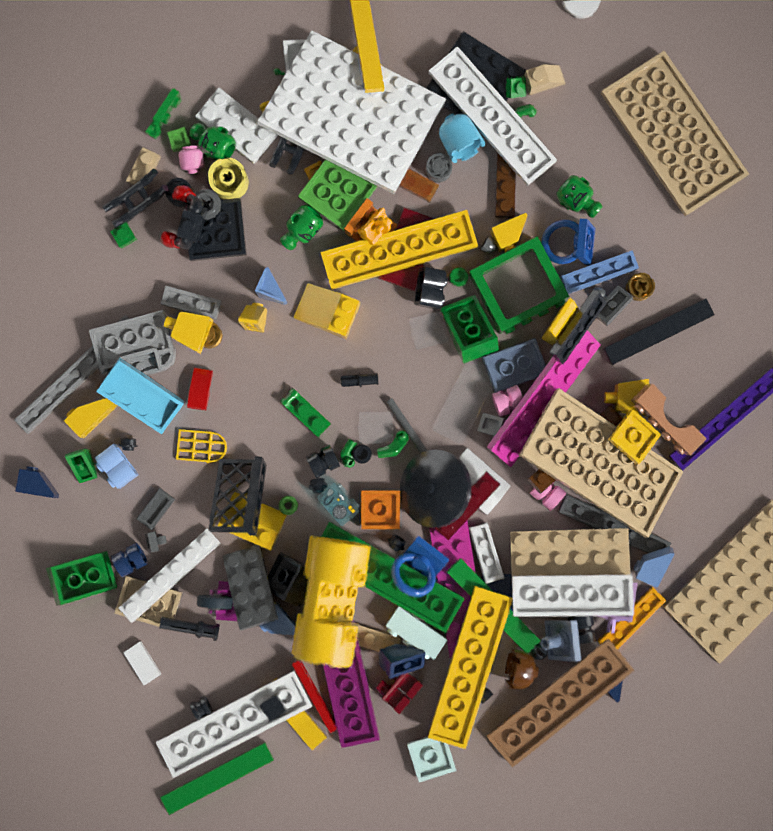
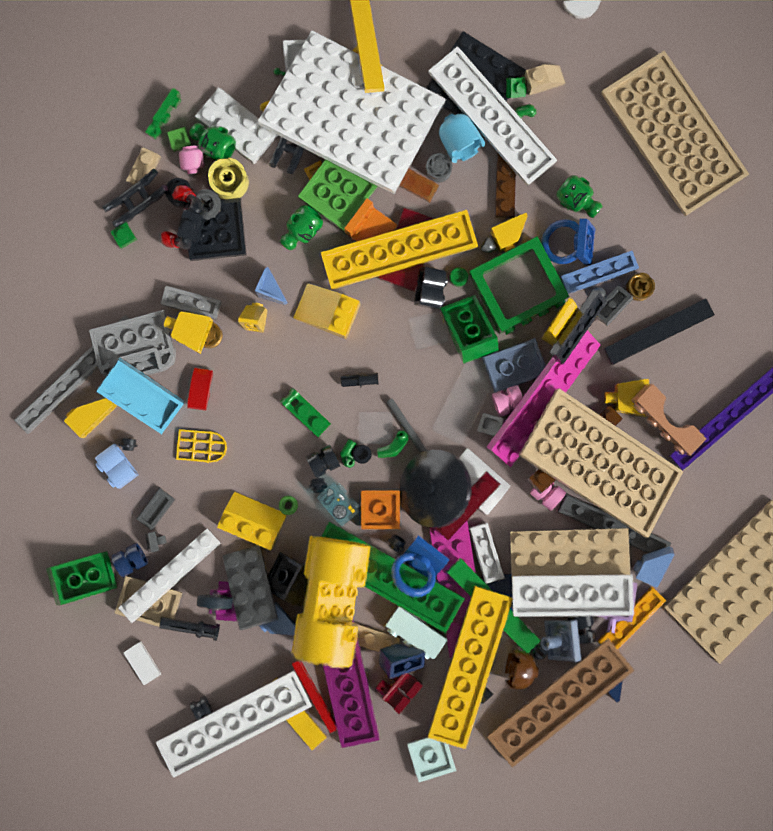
(35, 483): dark blue slope -> none
(82, 465): green slope -> none
(217, 778): green tile -> none
(253, 500): black fence -> none
(273, 707): black tile -> none
(375, 227): light orange hips -> none
(634, 437): yellow plate -> none

